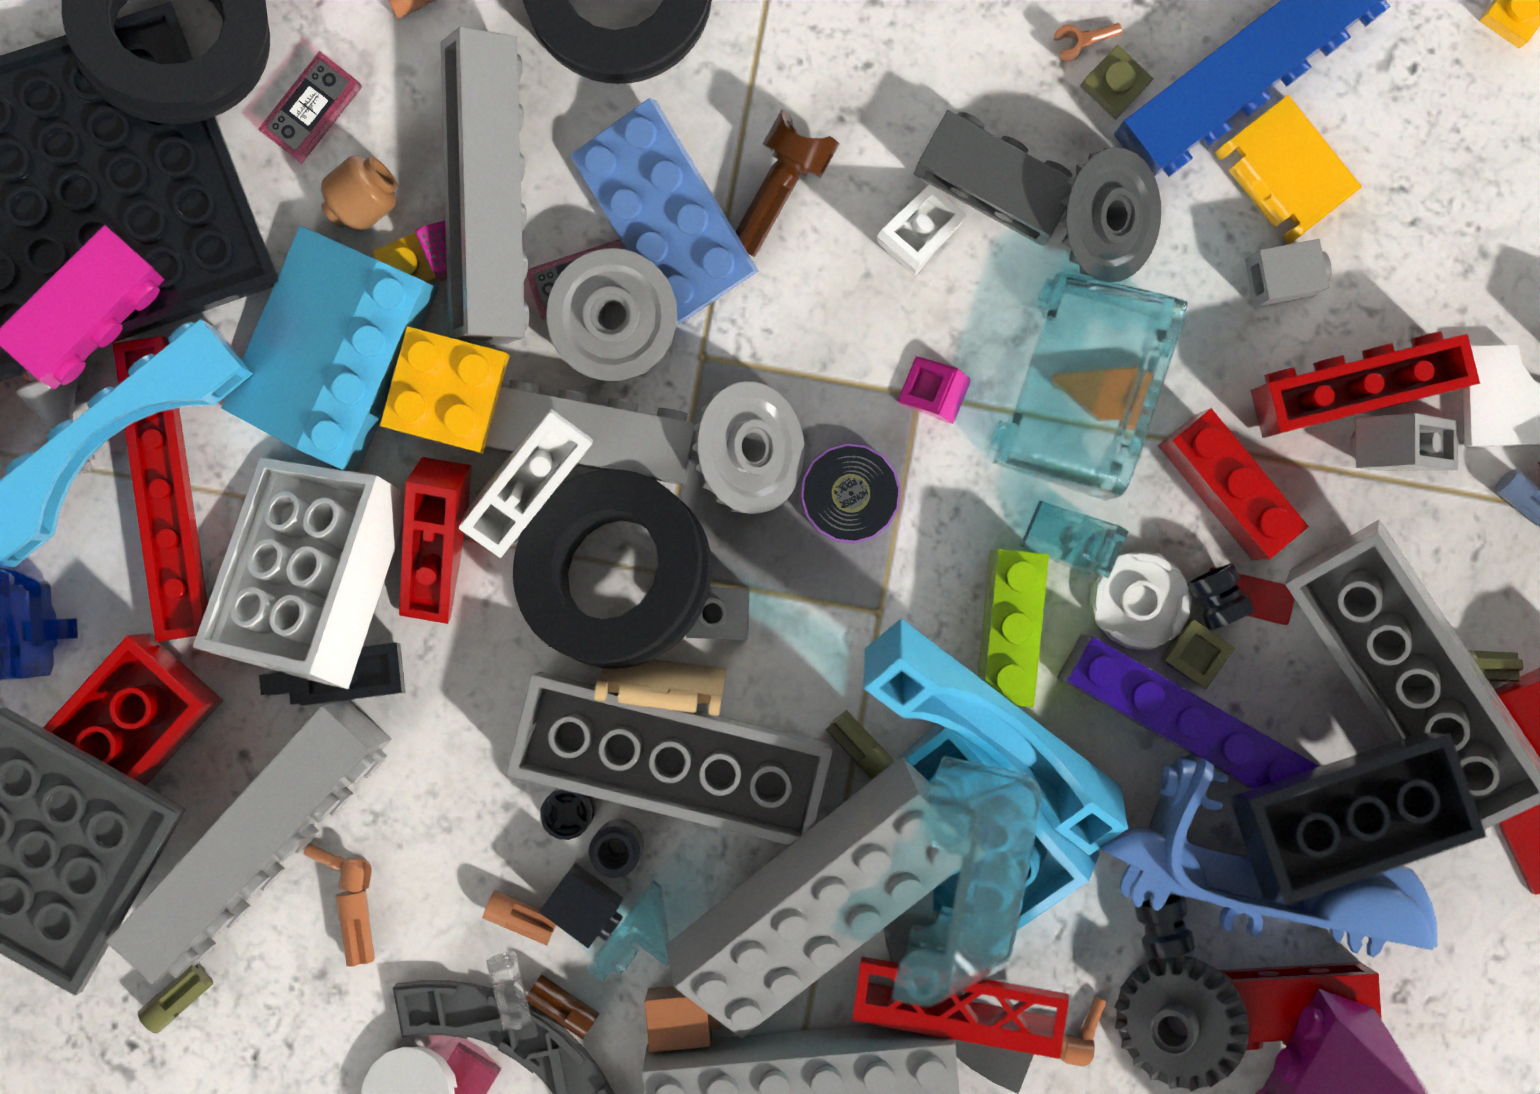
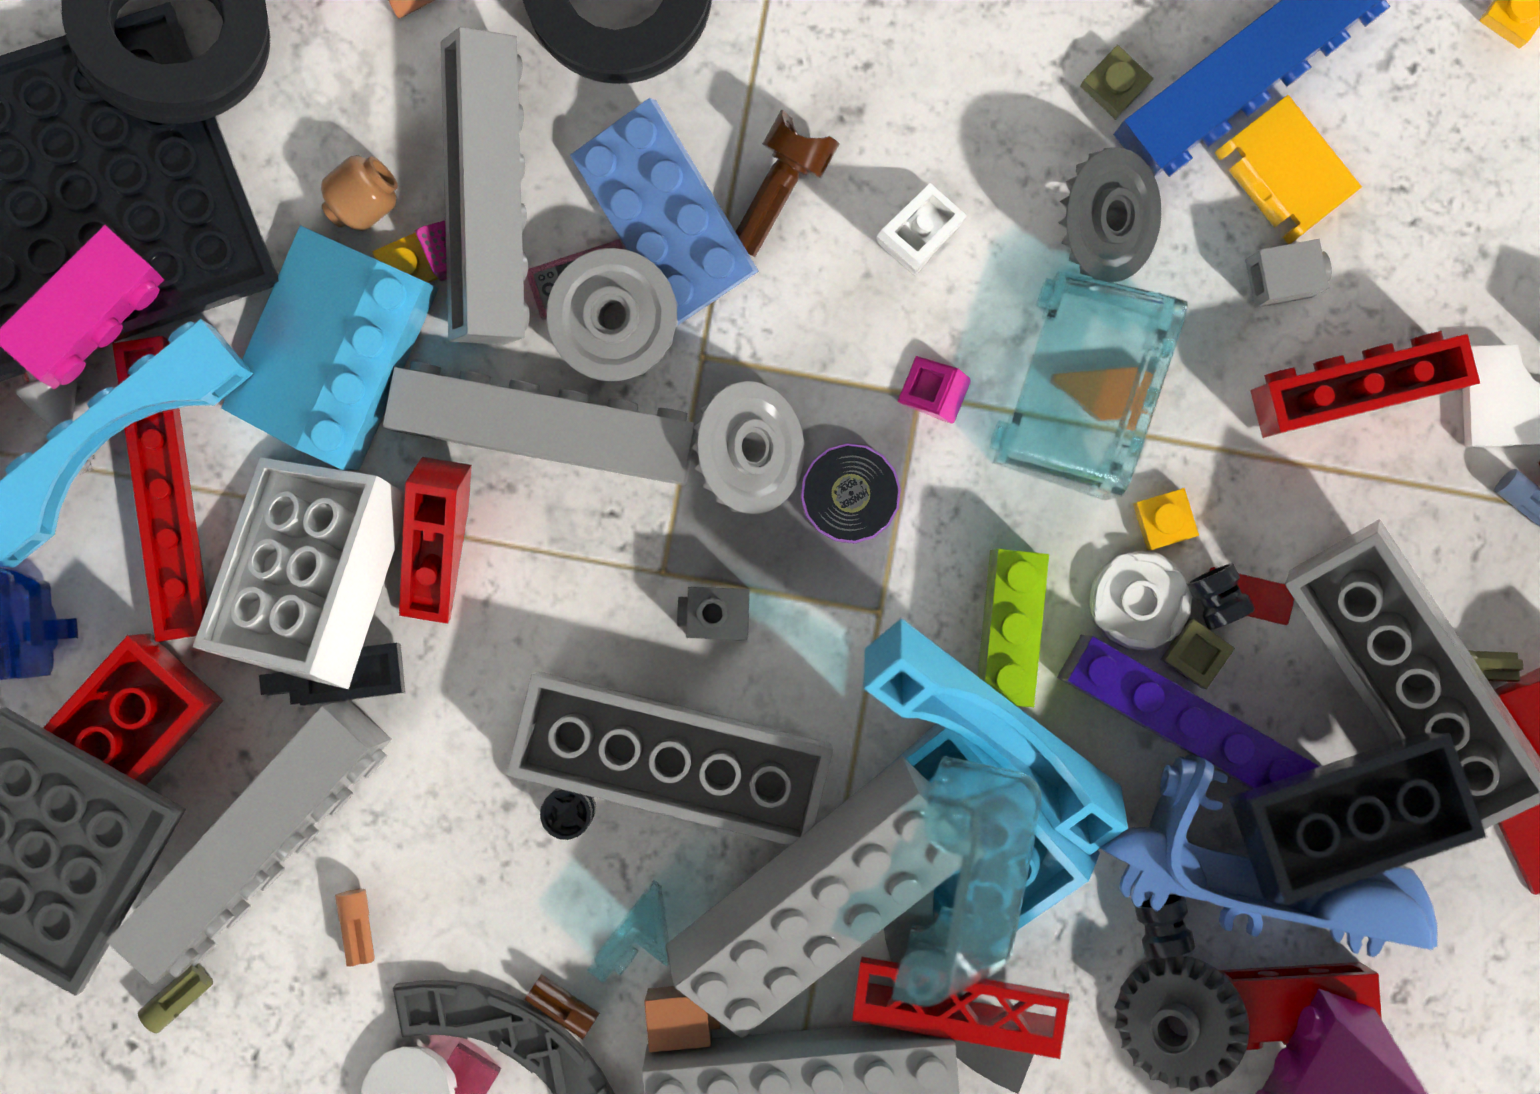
(310, 107): tile -> none
(354, 871): nougat hand -> none
(445, 390): yellow plate -> none
(509, 991): clear piece -> none
(518, 917): nougat piece -> none
(524, 483): white slope -> none
(558, 530): black tyre -> none
(583, 906): black brick -> none
(612, 863): black brick -> none
(664, 686): tan piece -> none
(859, 745): olive piece -> none
(995, 176): dark grey brick -> none
(1074, 539): clear light blue slope -> none
(1081, 1049): nougat hand -> none
(1084, 38): nougat hand -> none
(1165, 519): none -> yellow plate
(1233, 486): red brick -> none
(1405, 443): light grey slope -> none

